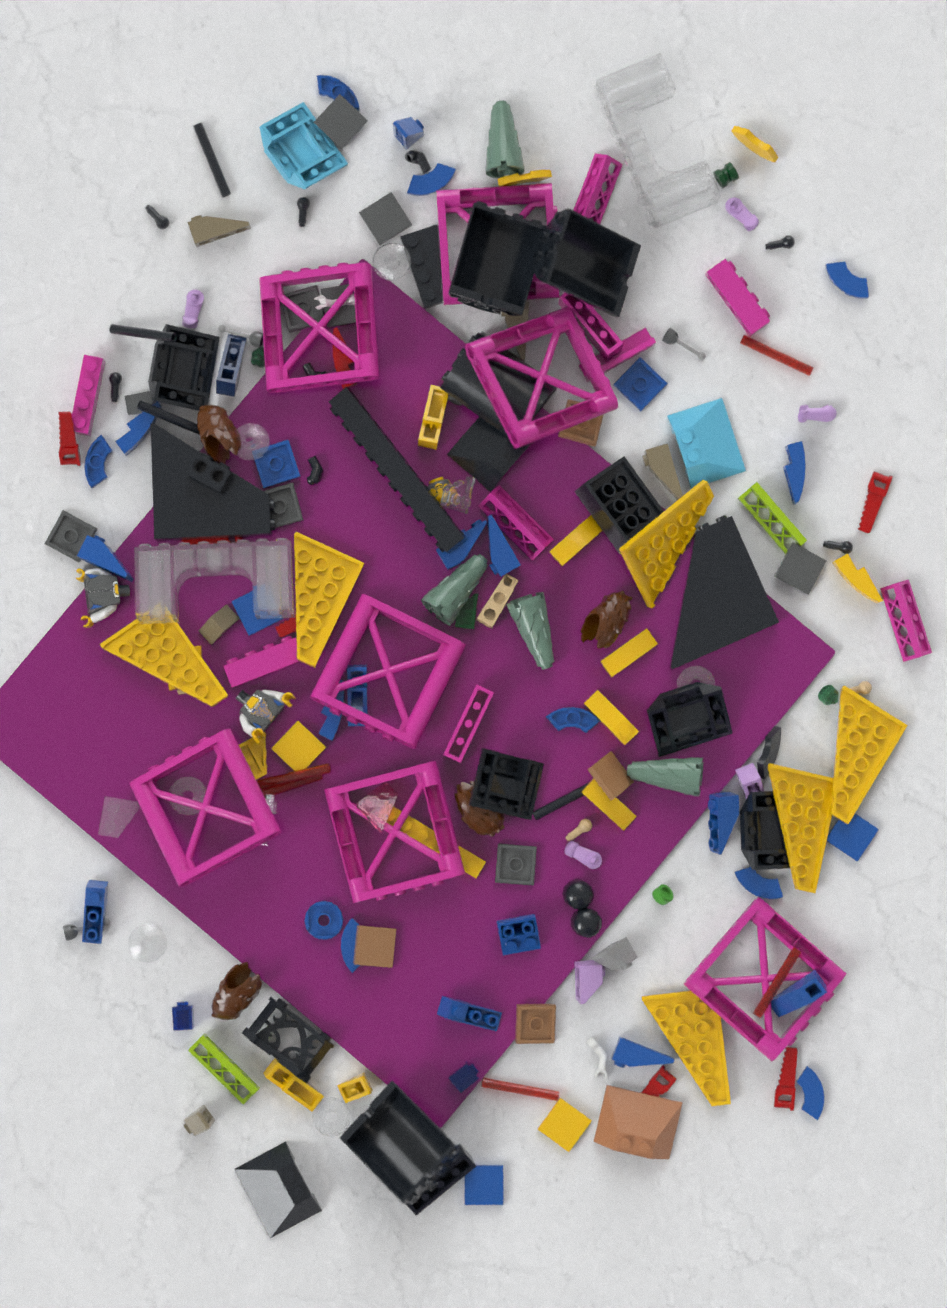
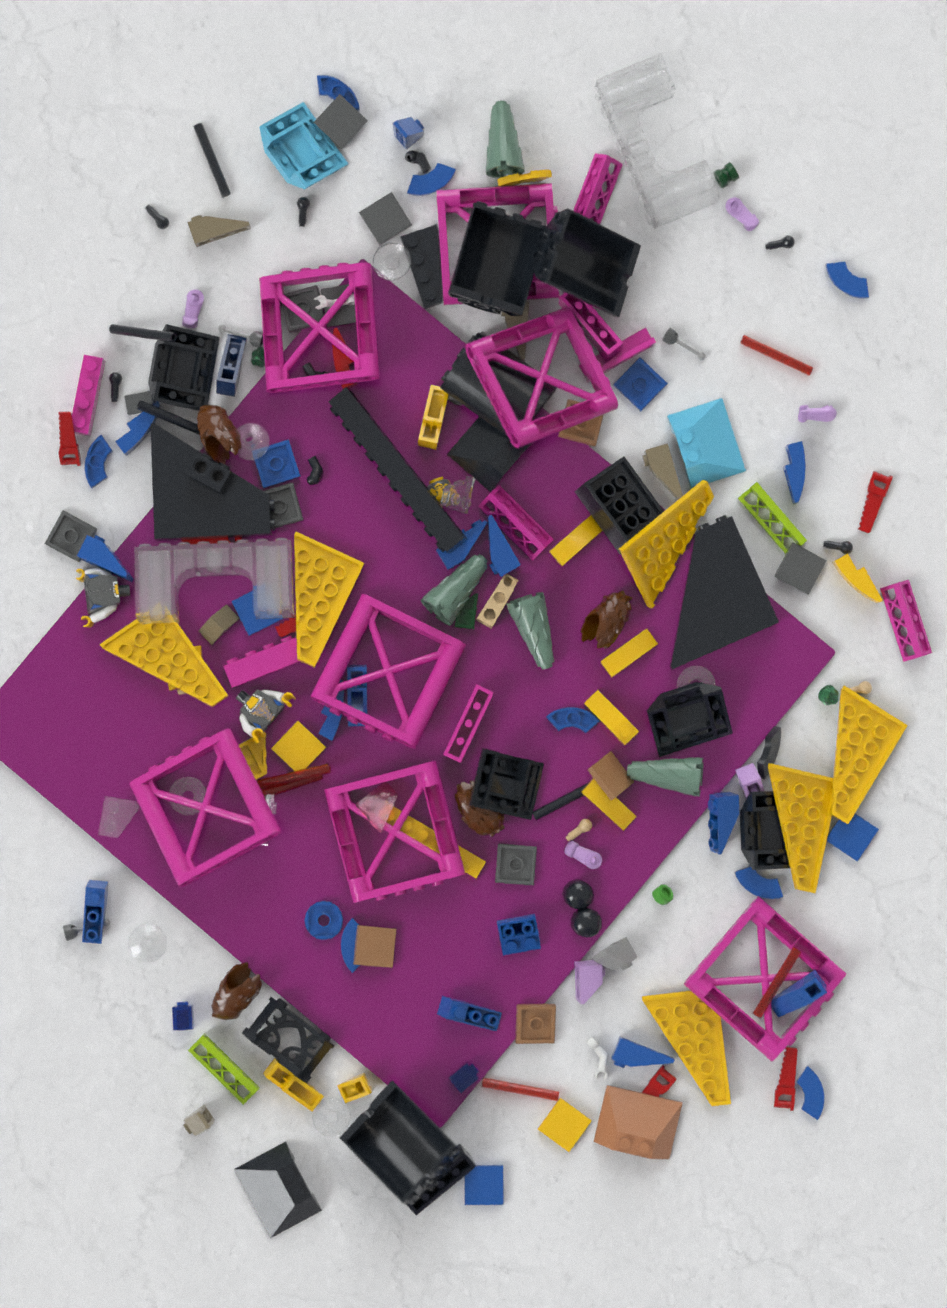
(737, 297): dark pink brick -> none
(757, 146): yellow tile -> none

